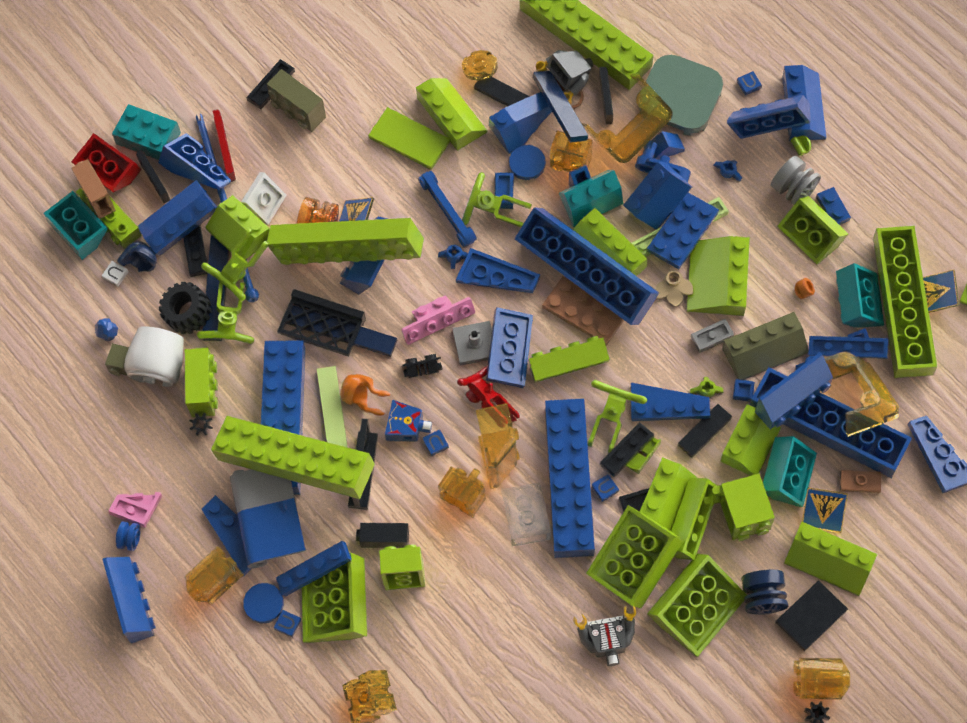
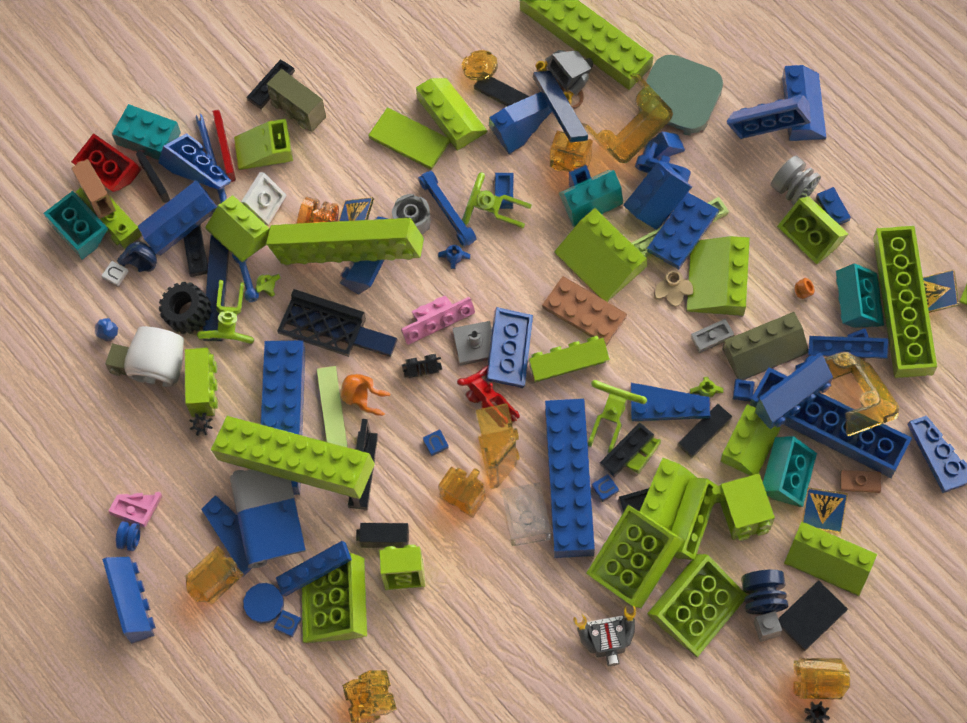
(236, 266): lime piece -> none
(264, 145): none -> lime slope
(267, 286): none -> lime piece
(405, 423): blue torso -> none
(415, 208): none -> light grey brick
(491, 272): blue wing -> none
(527, 162): blue tile -> none
(586, 266): blue brick -> none
(606, 95): black tile -> none
(728, 169): blue piece -> none
(749, 83): blue tile -> none
(767, 626): none -> light grey brick
(801, 144): lime plate -> none

